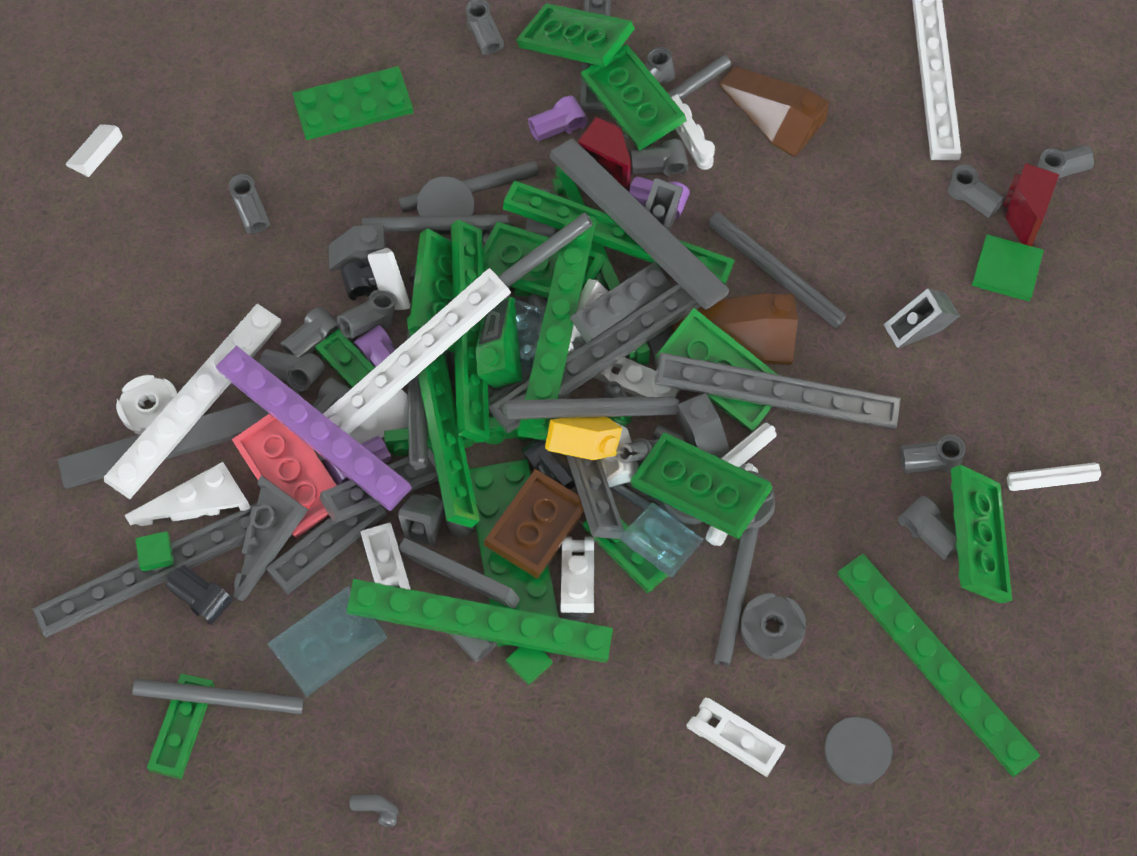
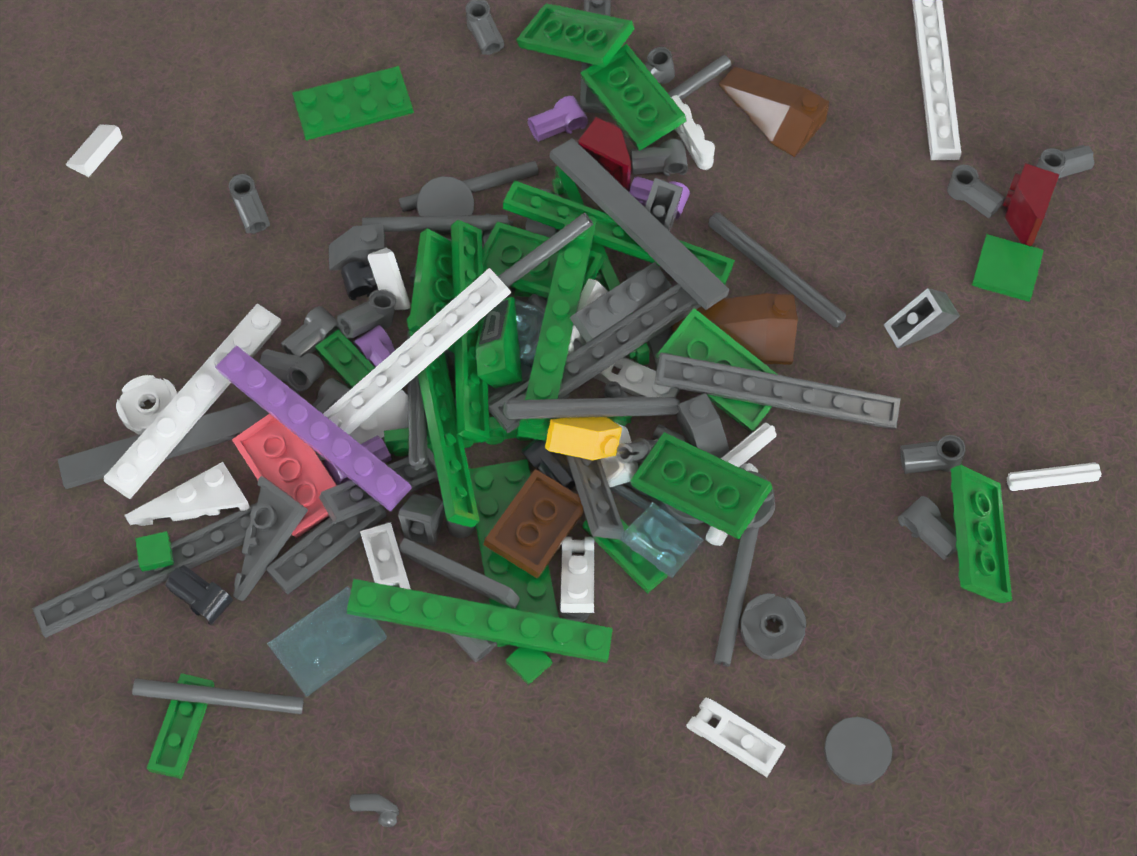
(939, 666): green plate -> none

